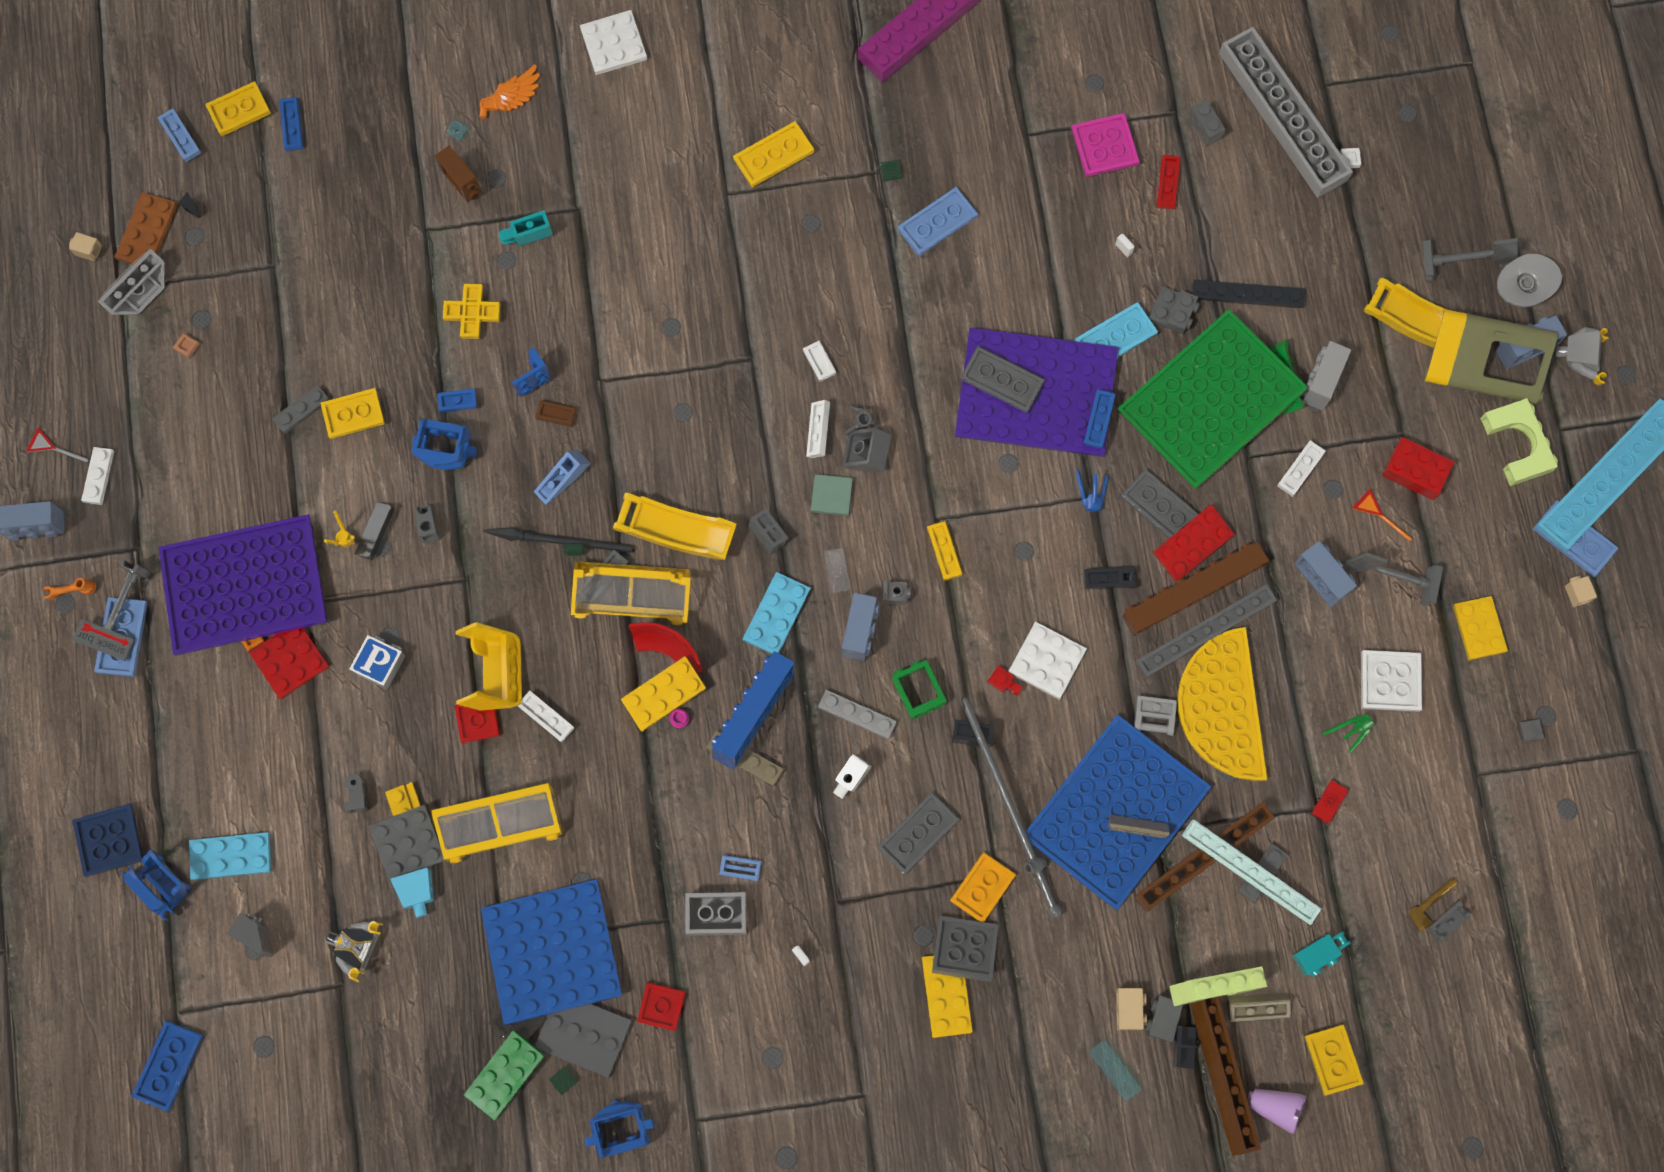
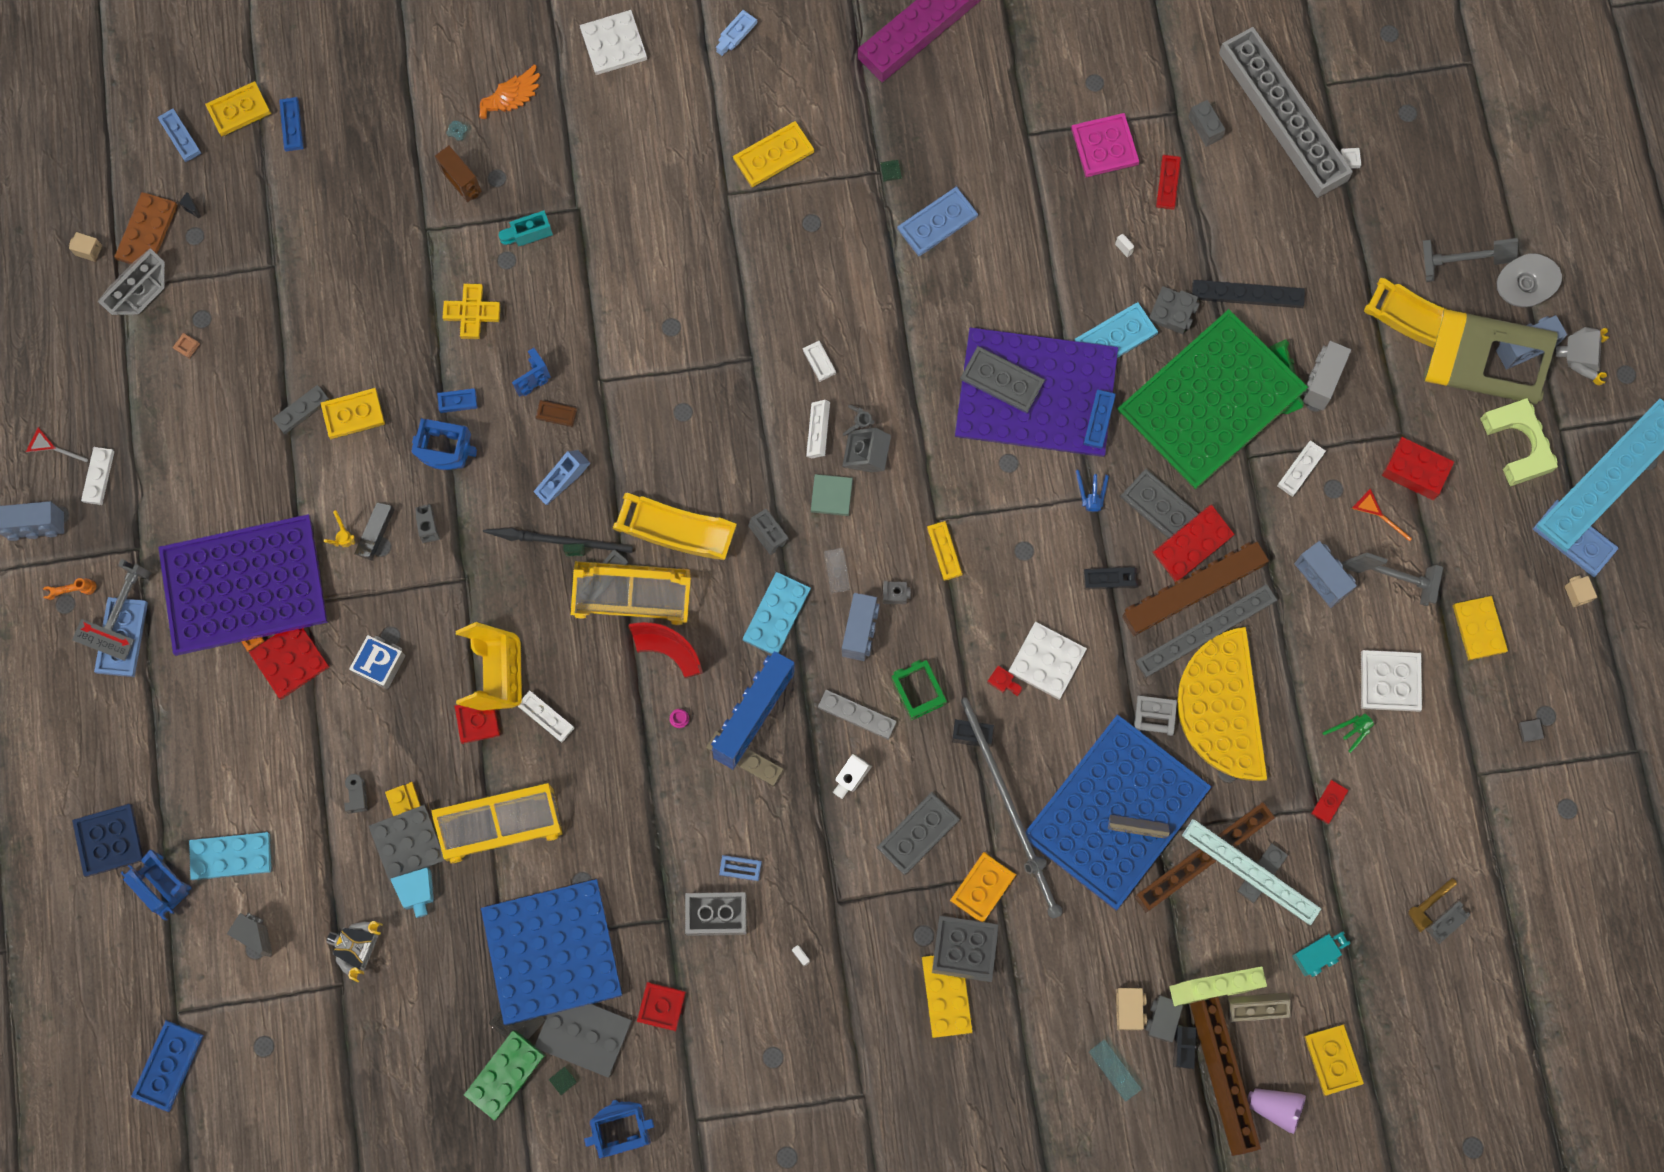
(663, 694): yellow plate -> none
(735, 32): none -> light blue hinge

